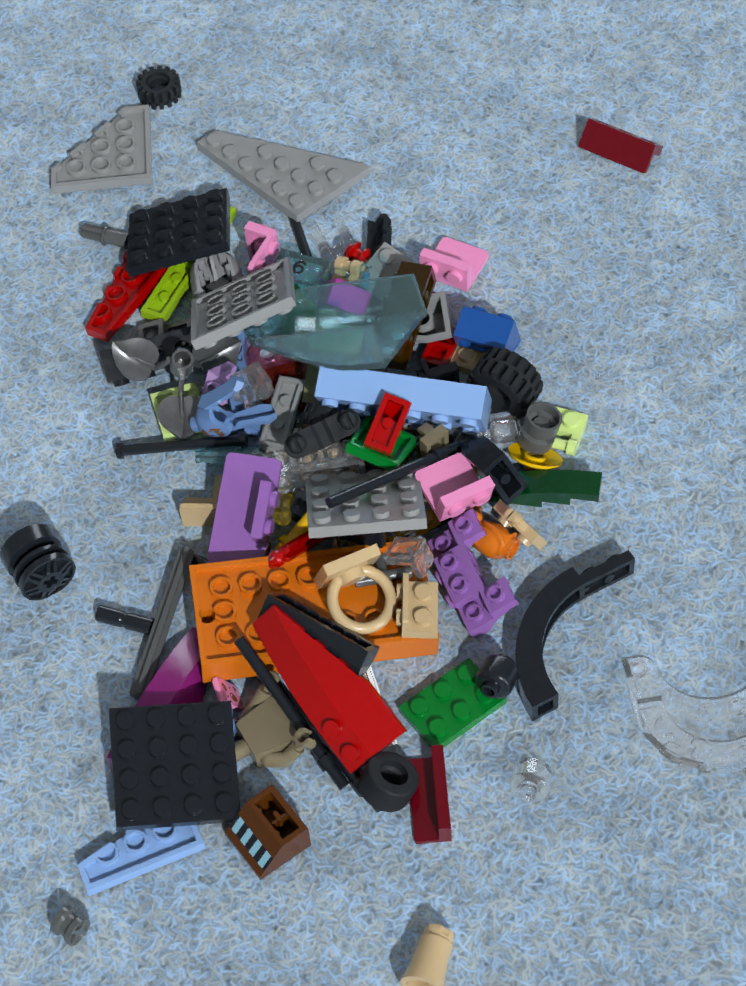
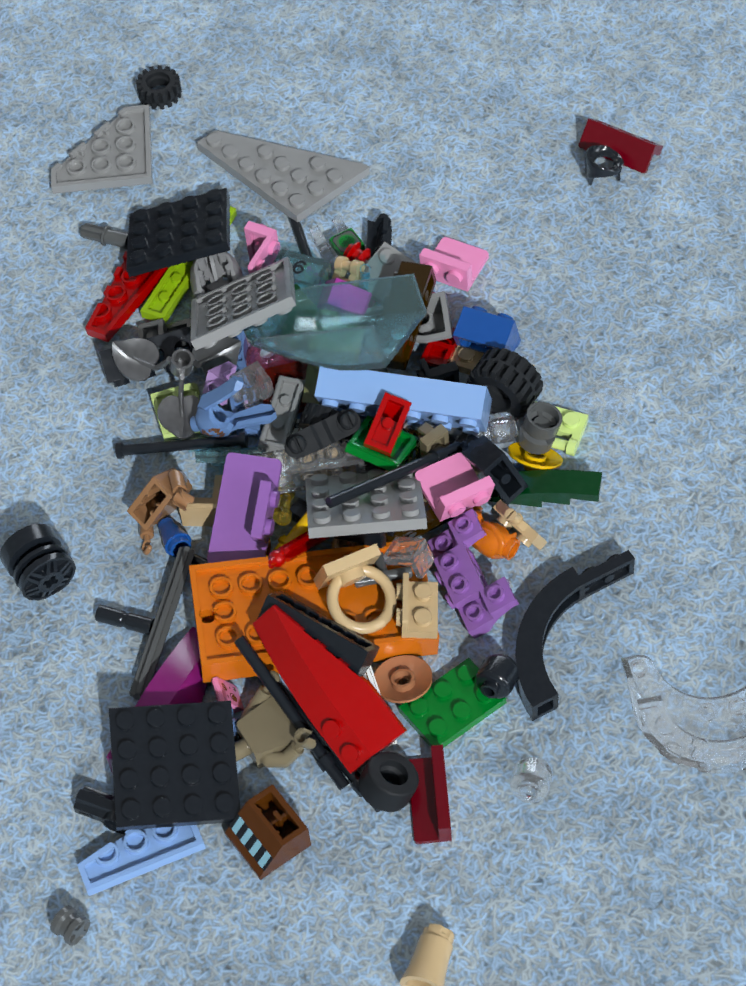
(97, 806): none -> black piece
(158, 501): none -> medium nougat torso
(173, 536): none -> blue cone
(343, 240): none -> tile
(403, 678): none -> nougat dish
(594, 171): none -> black piece

